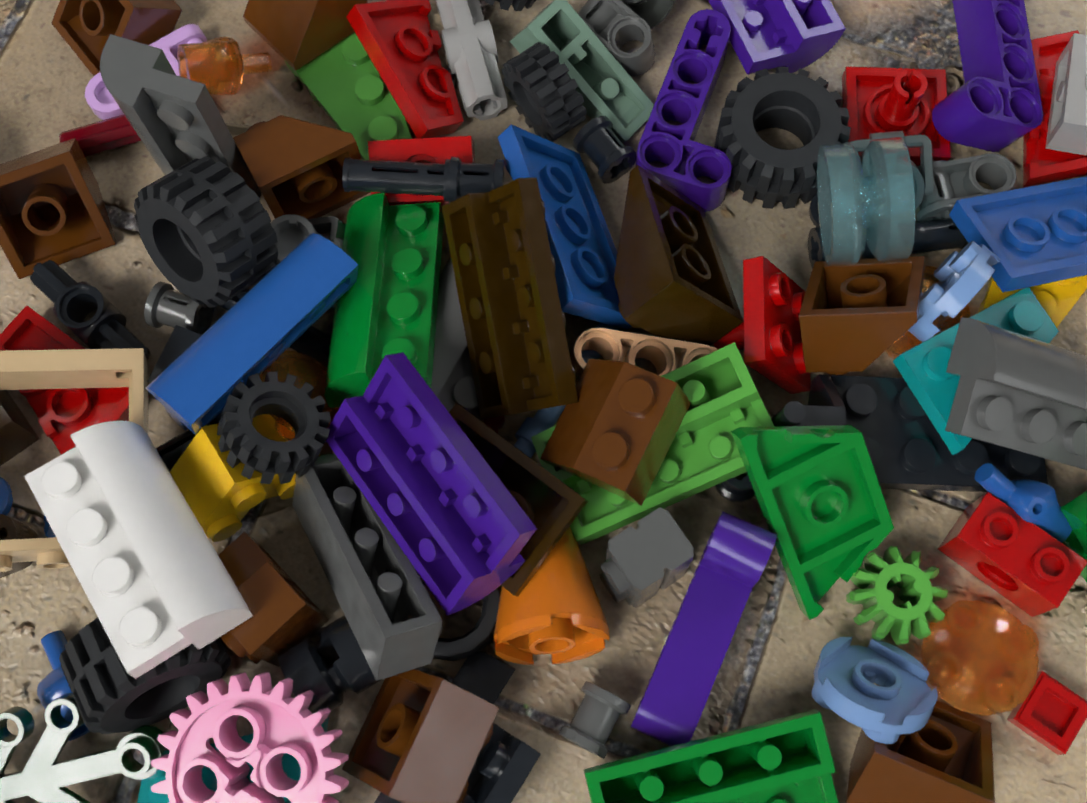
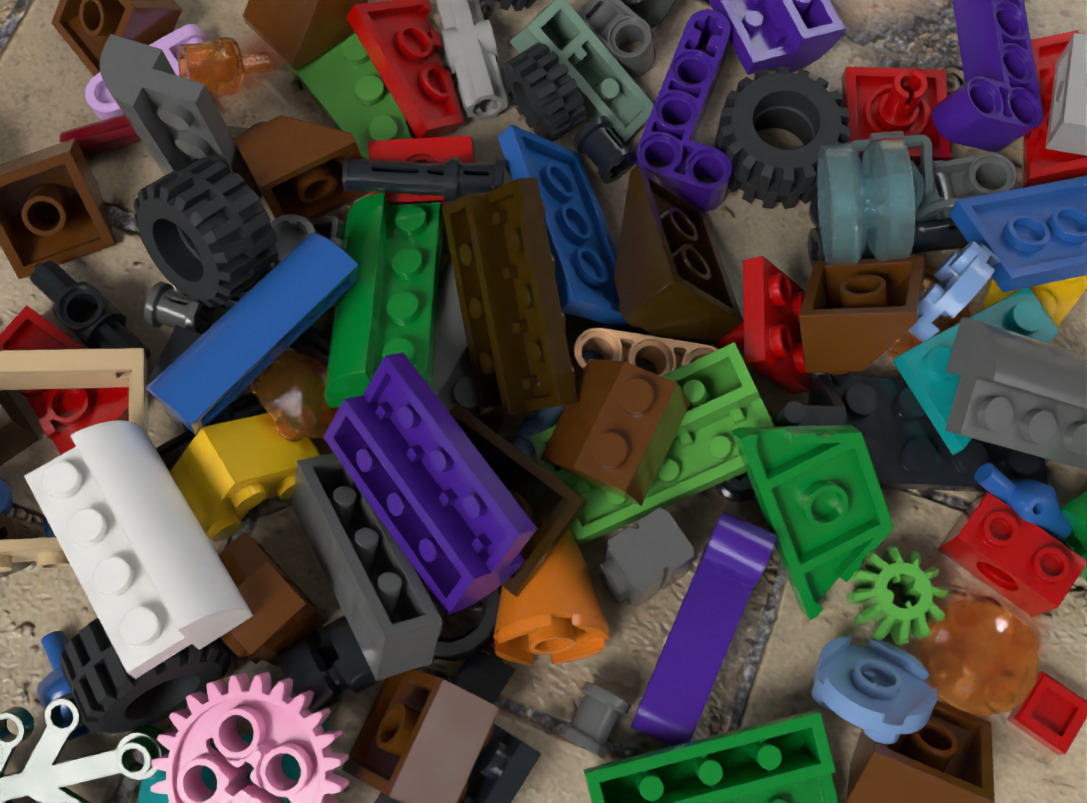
(264, 454): black tyre -> none

